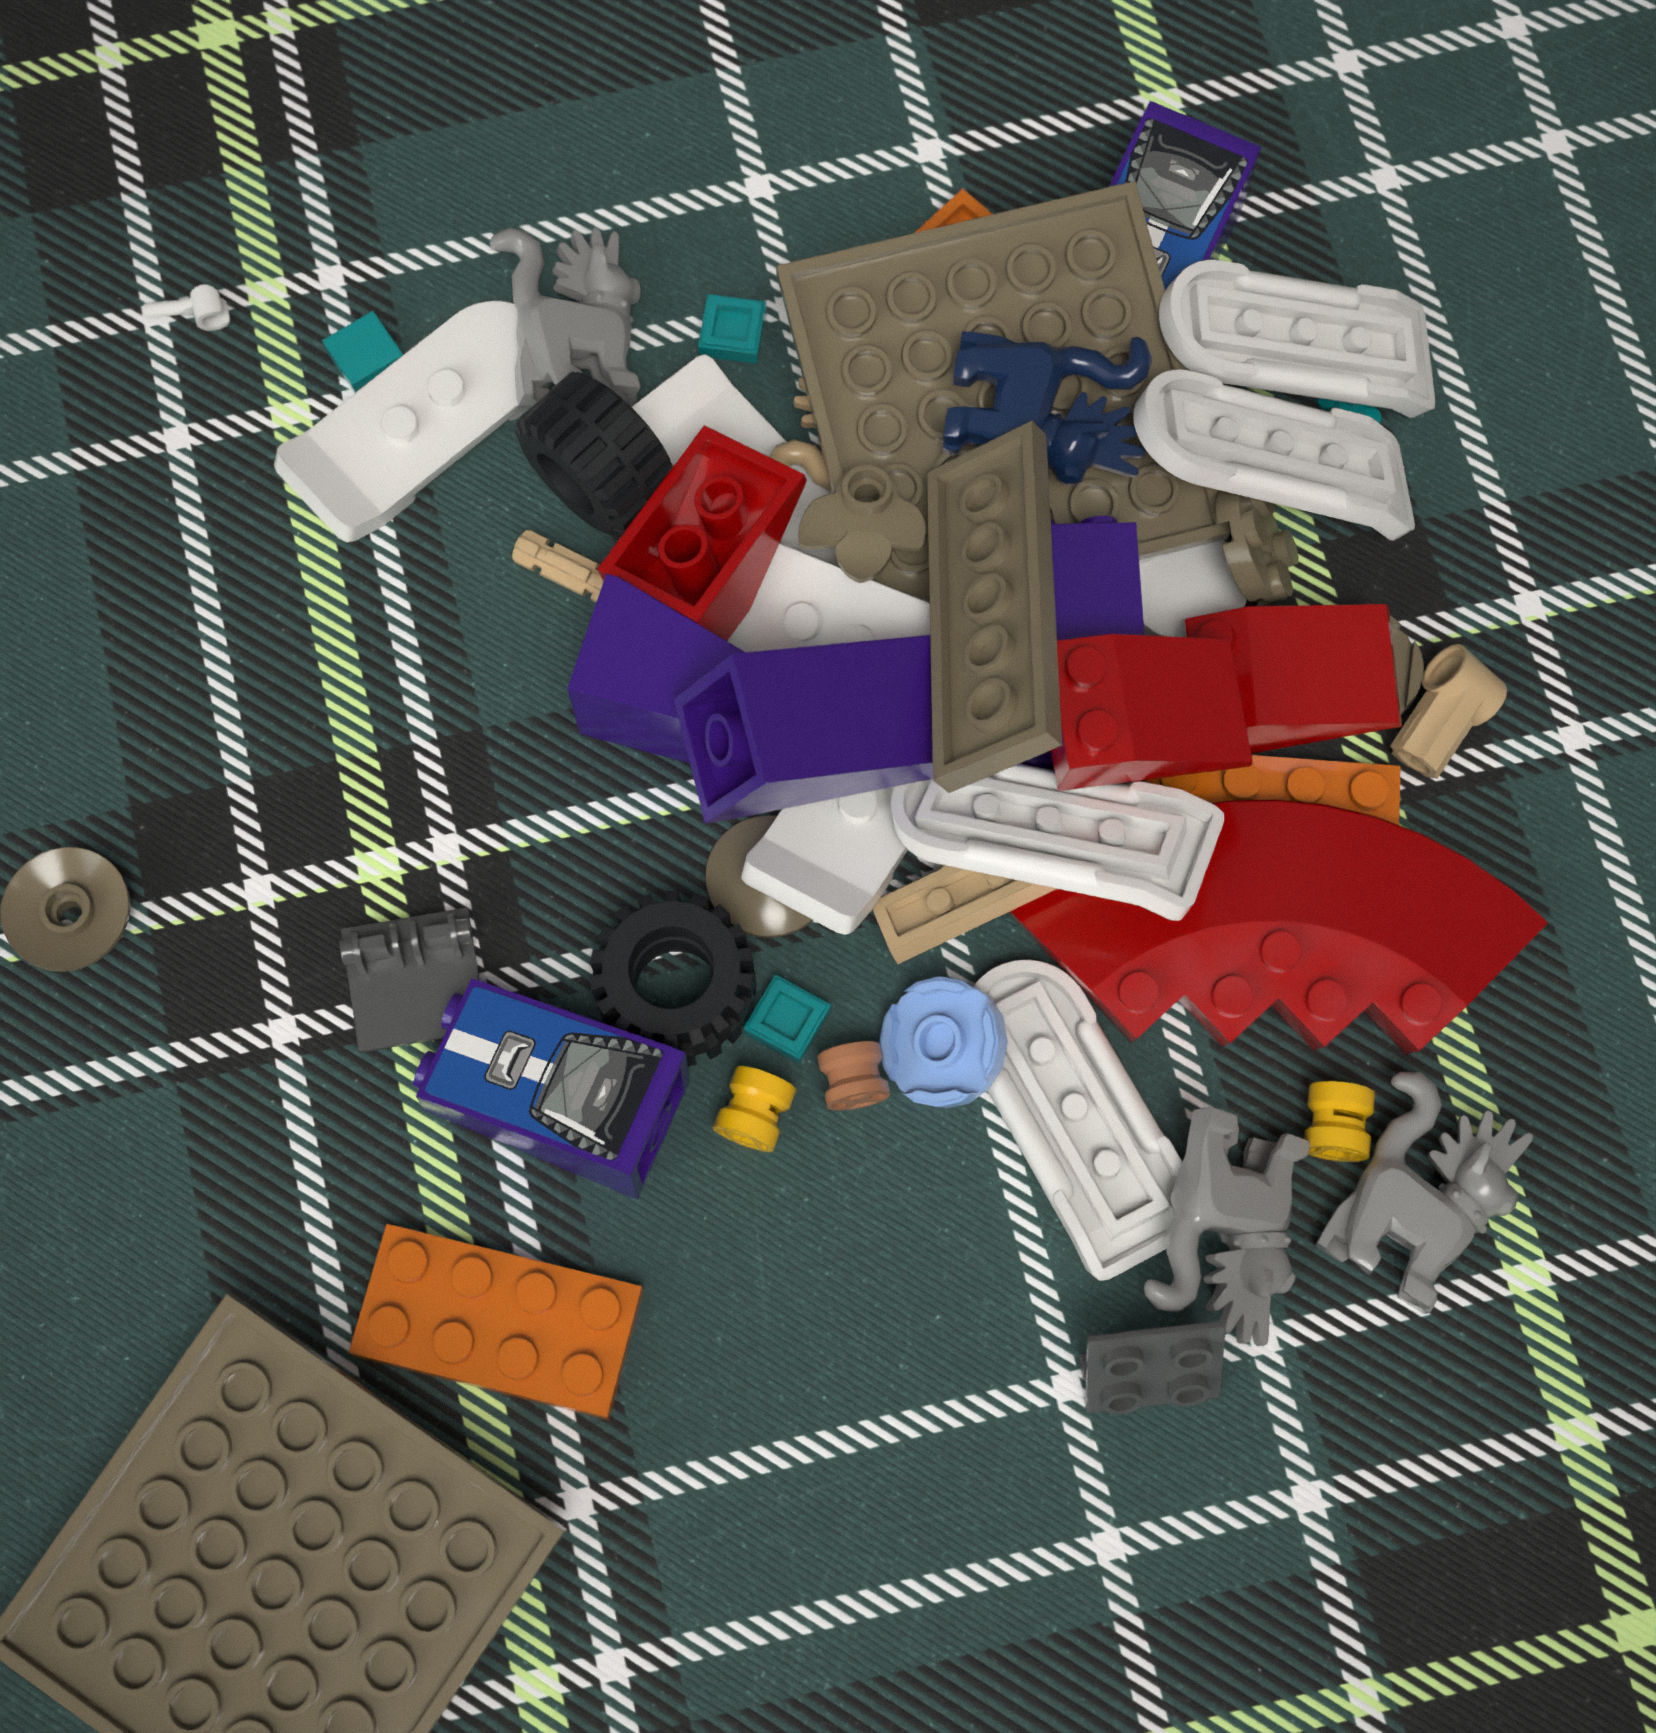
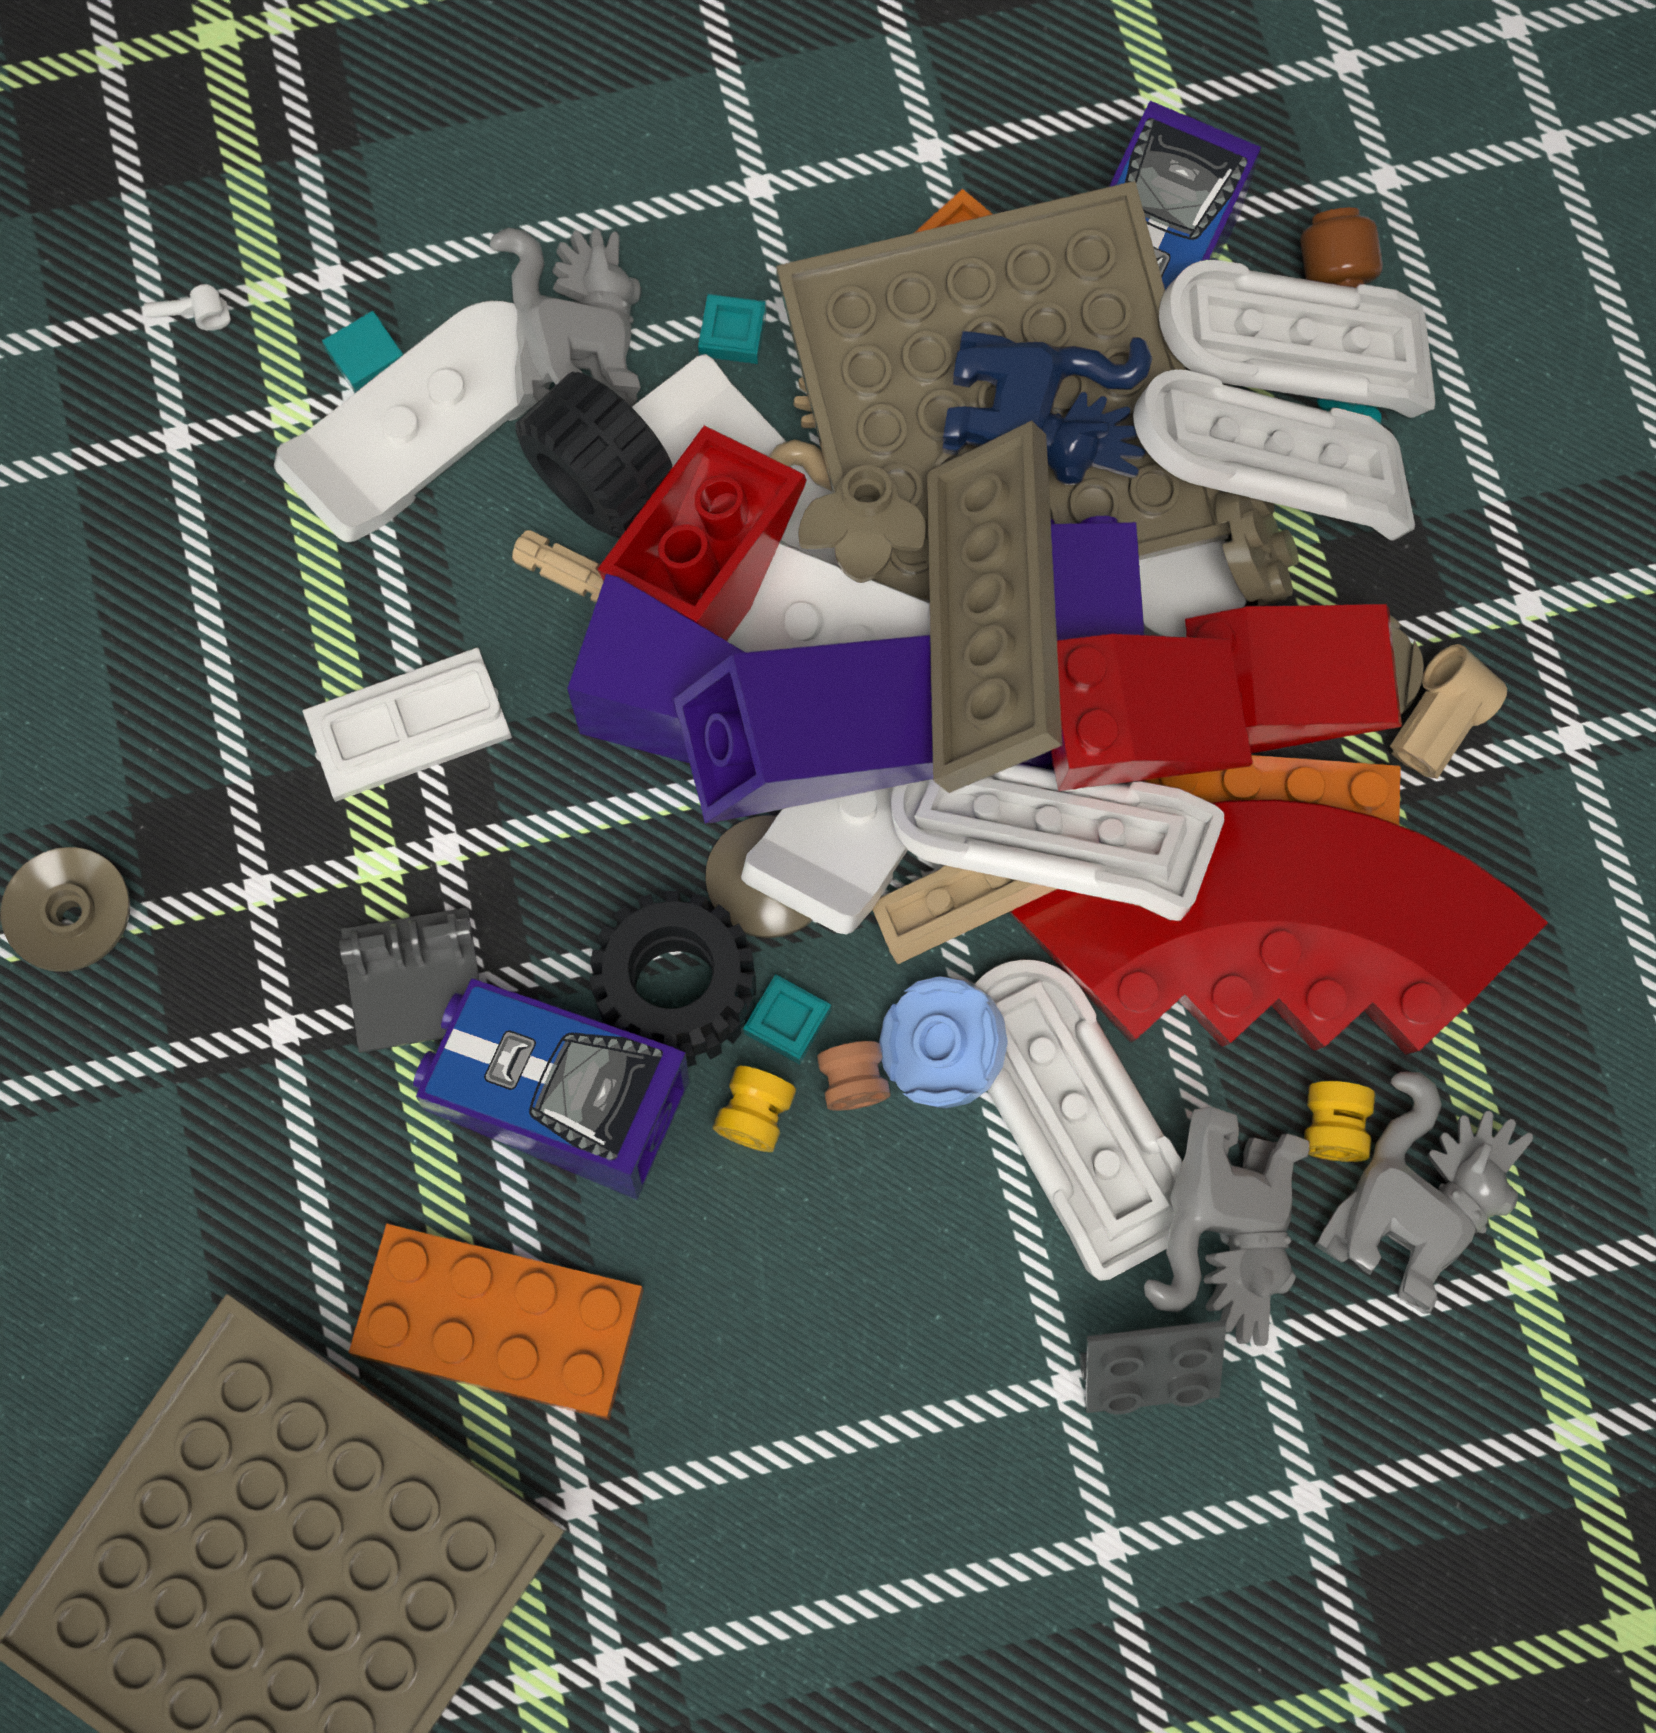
(406, 724): none -> white piece
(1341, 248): none -> dark orange head

